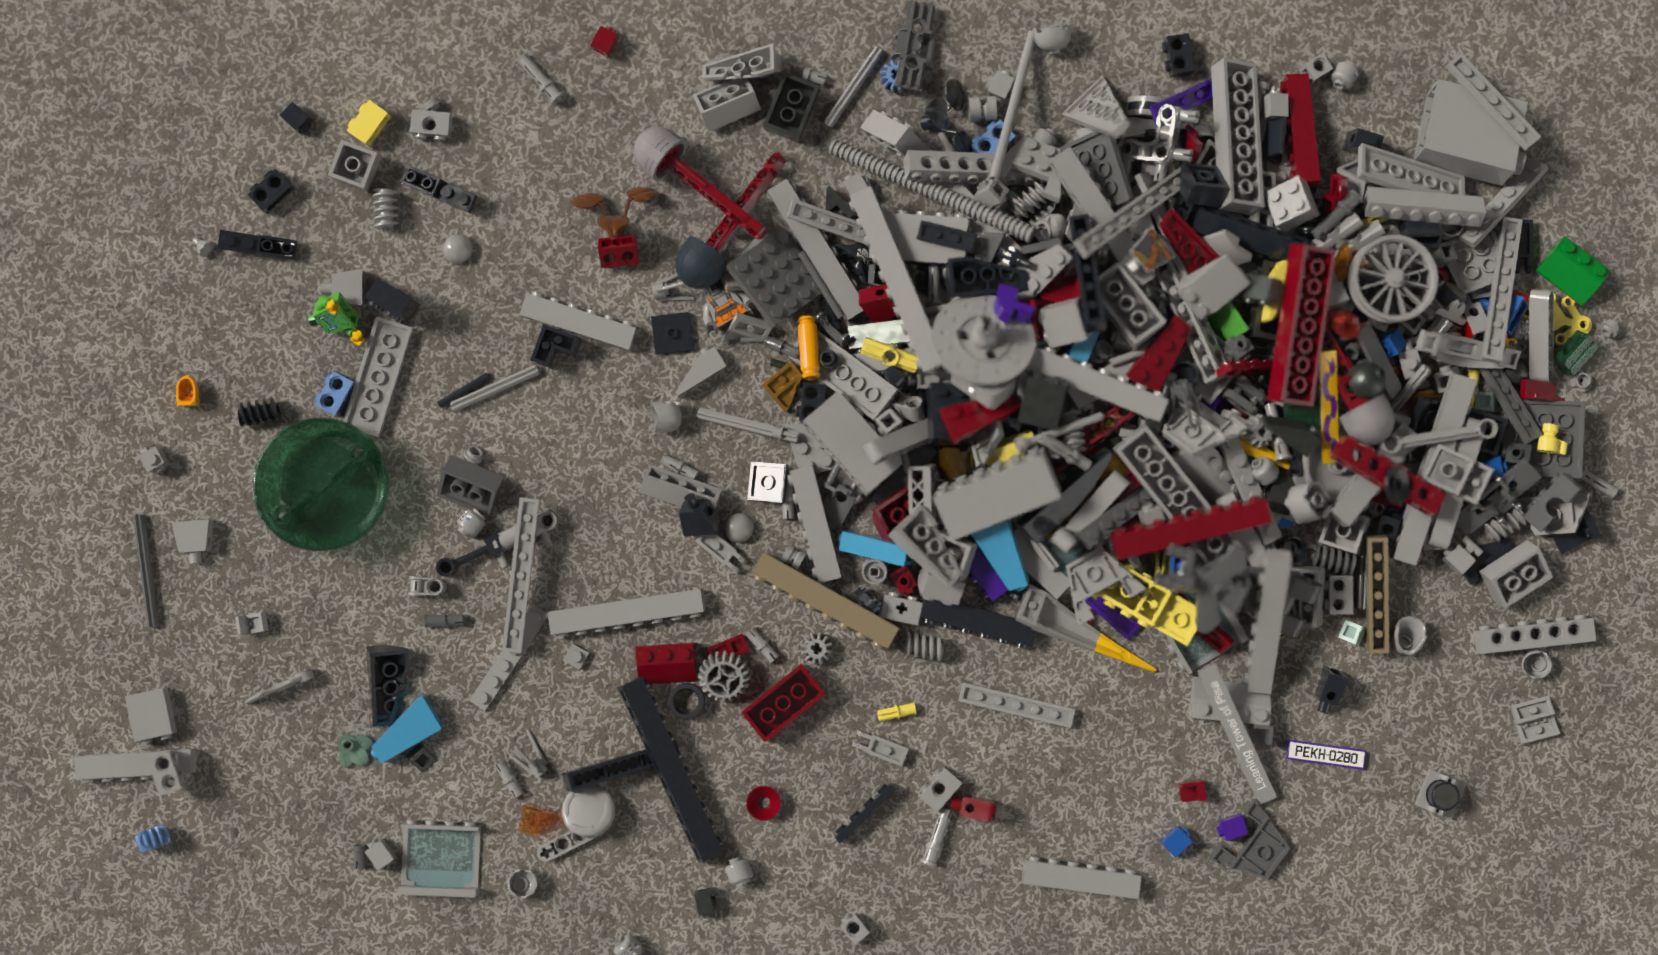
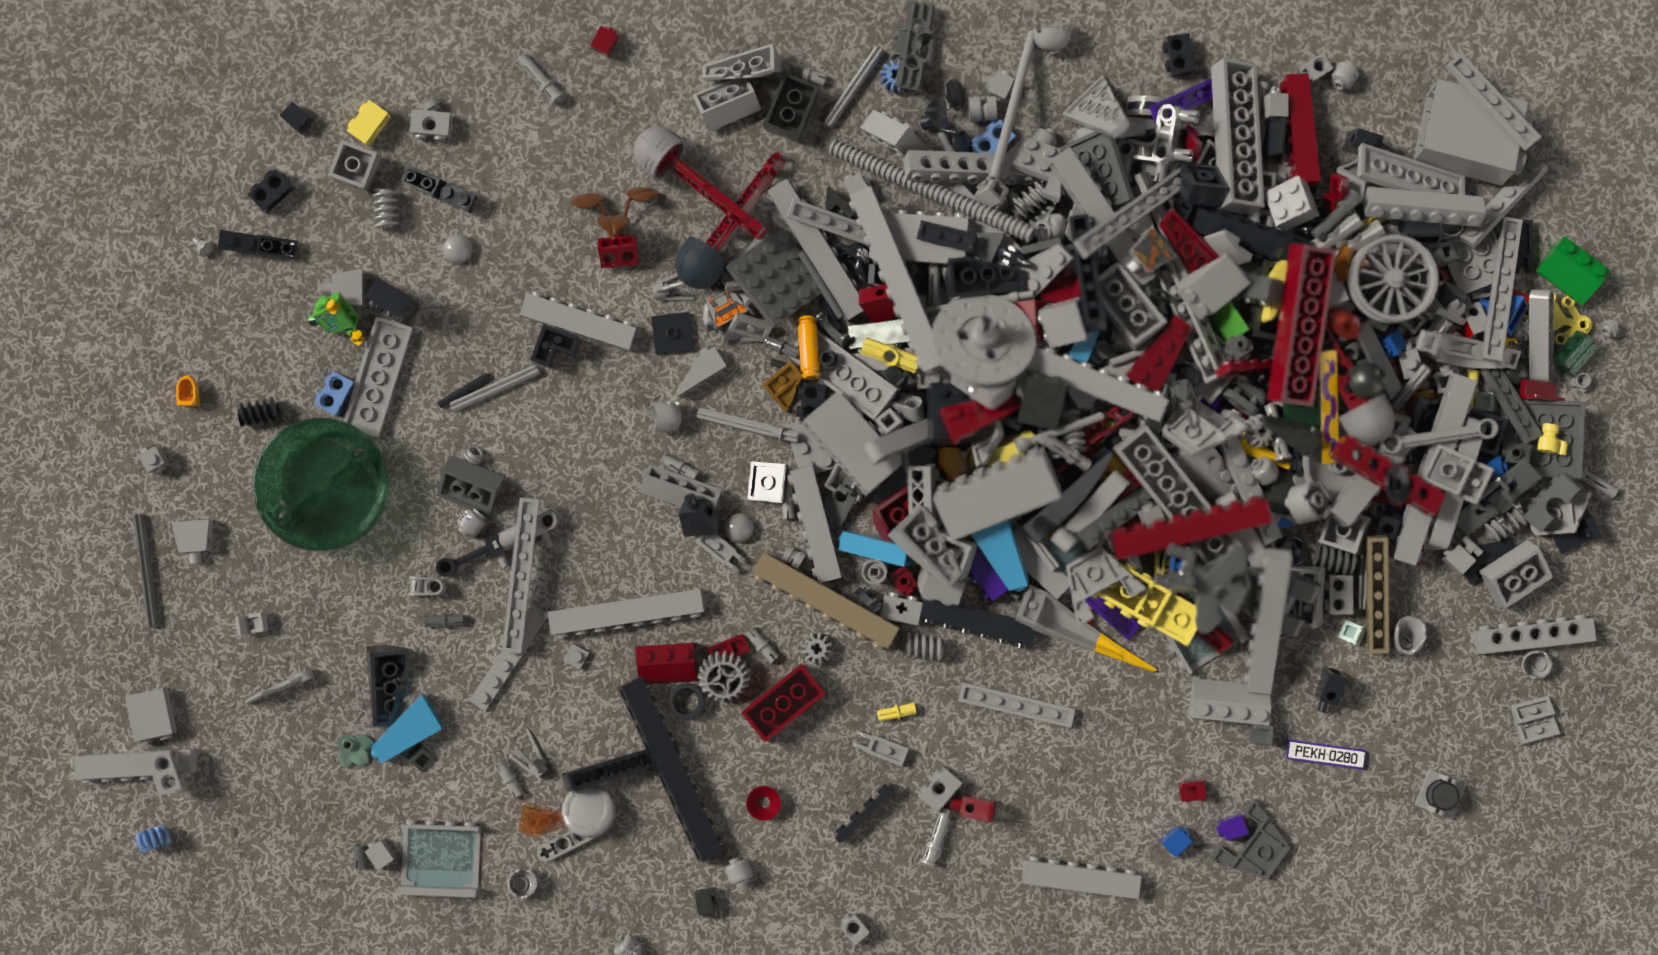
(1008, 308): dark purple brick -> none
(1237, 734): light grey tile -> none

